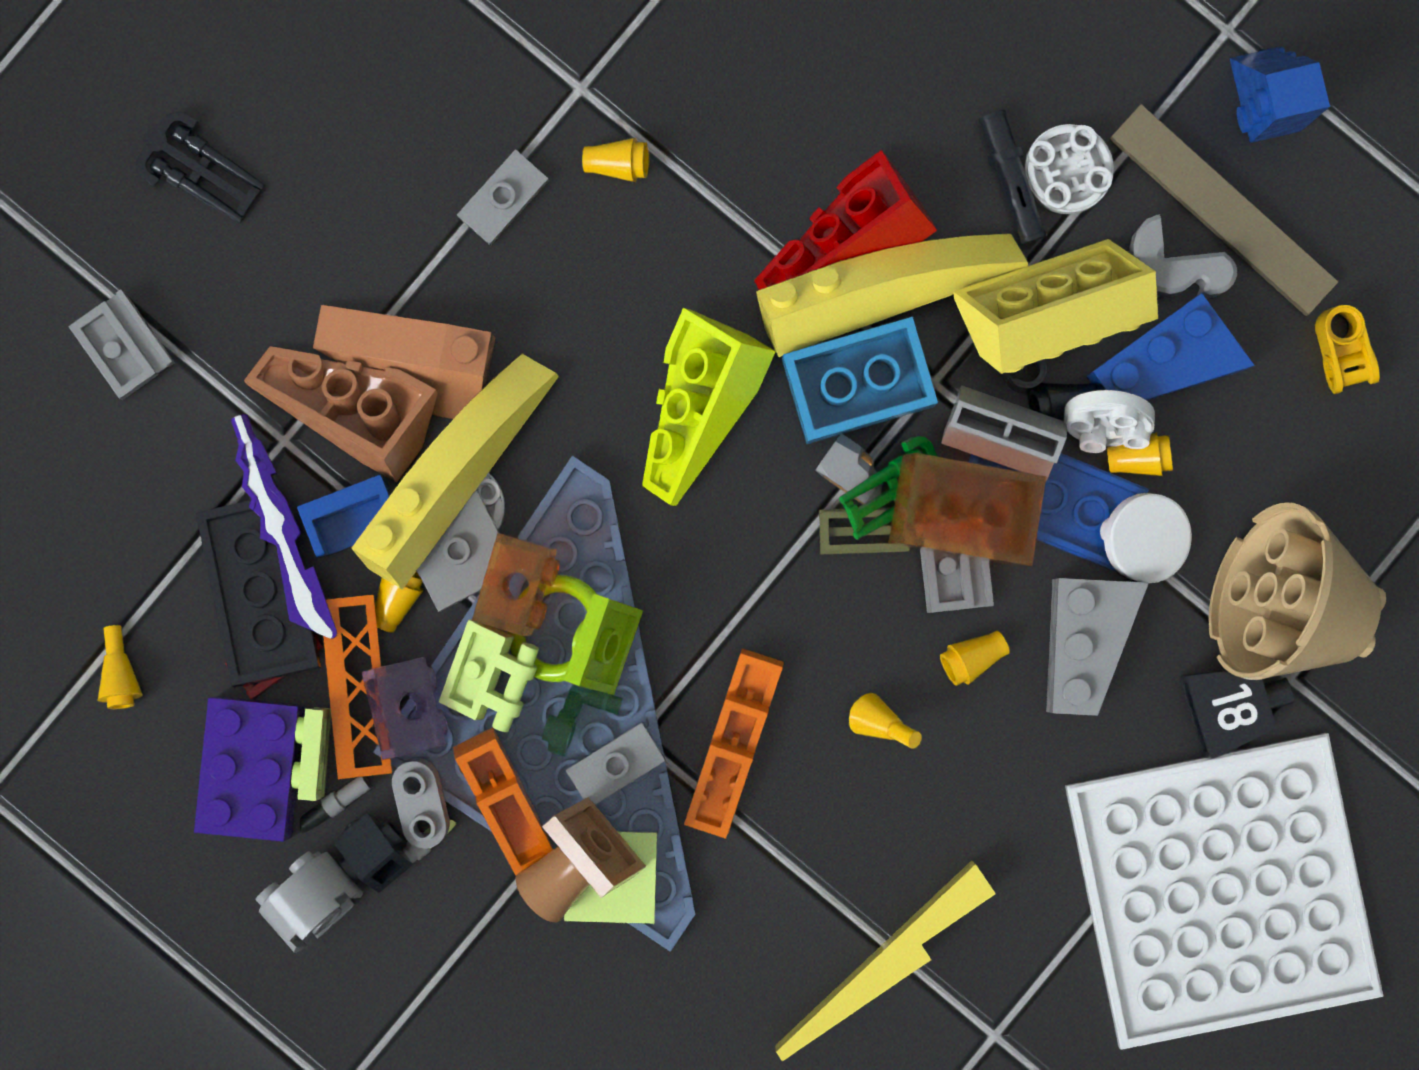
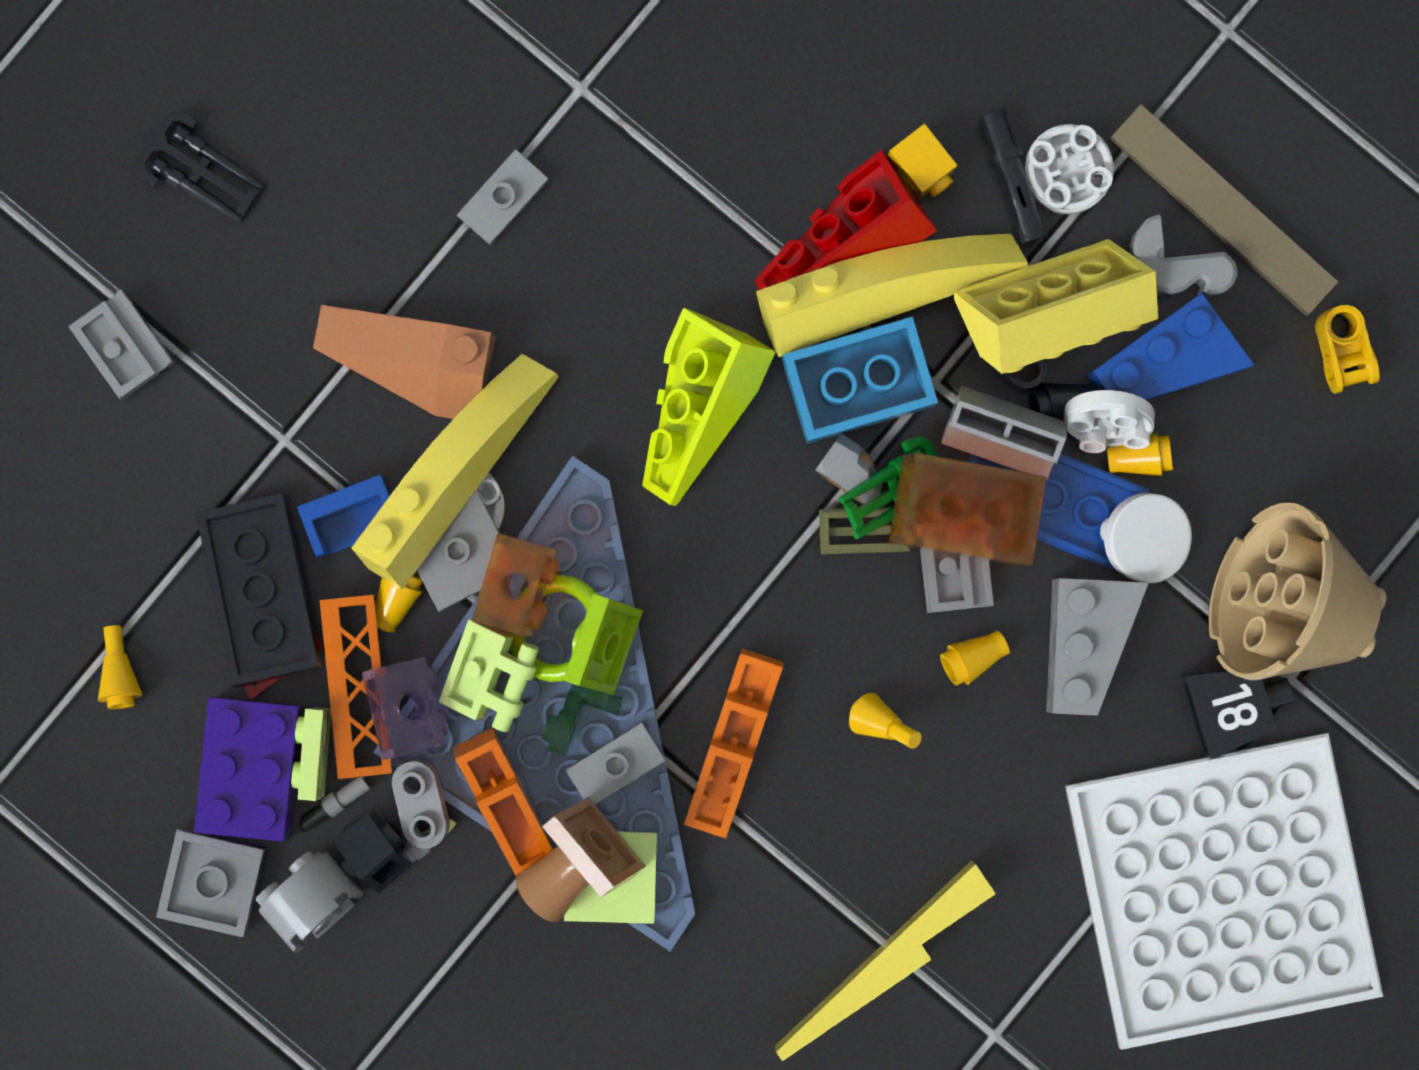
(211, 883): none -> light grey plate
(278, 526): dark purple sword -> none
(360, 409): nougat wedge -> none
(618, 159): yellow cone -> none
(923, 163): none -> yellow brick
(1277, 92): blue wedge -> none

